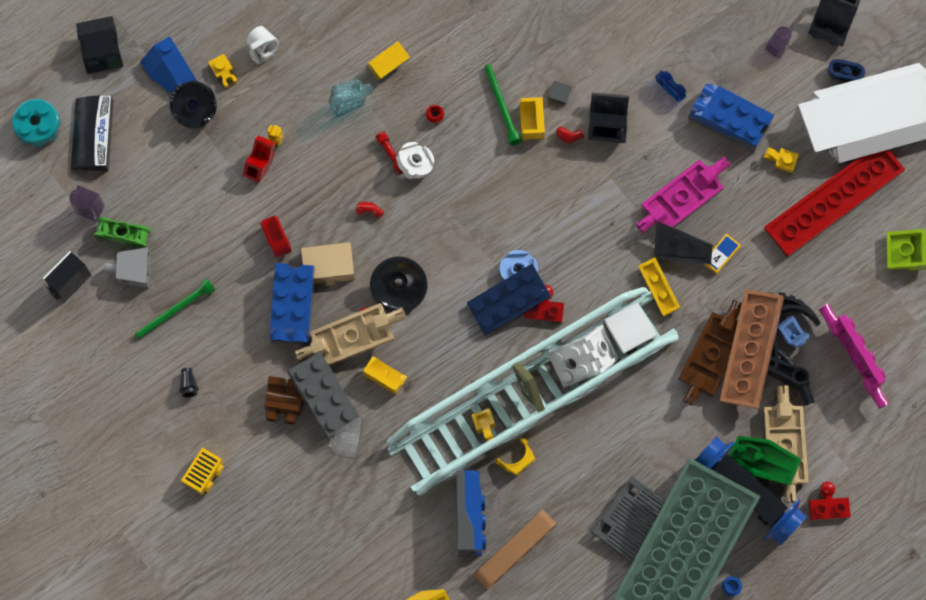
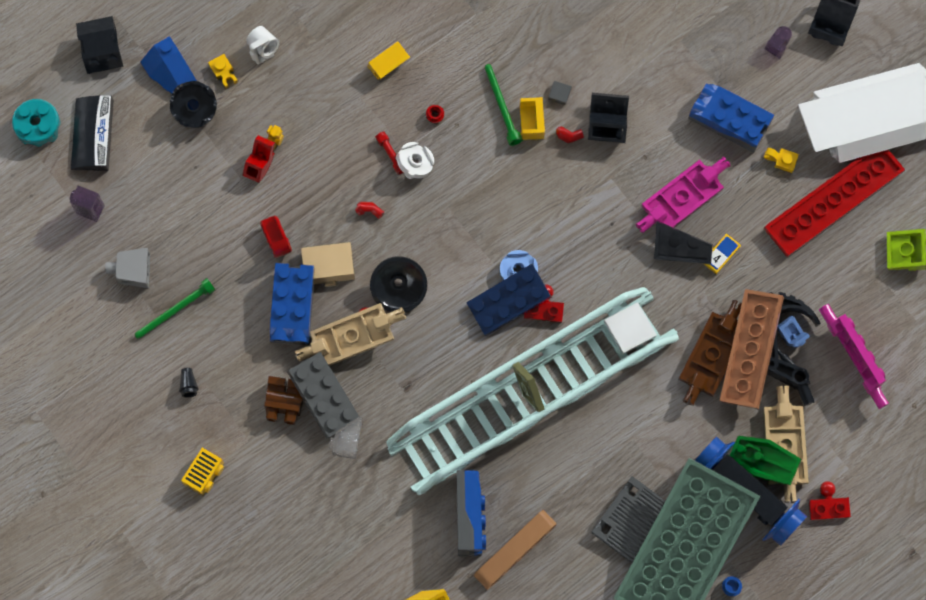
(66, 277): black piece -> none
(108, 230): bright green piece -> none
(349, 96): clear light blue torso -> none
(384, 375): yellow hinge -> none
(484, 423): yellow plate -> none
(518, 467): yellow helmet -> none
(591, 353): white bracket -> none
(659, 287): yellow plate -> none
(666, 81): clear blue plate -> none
(846, 69): dark blue plate -> none

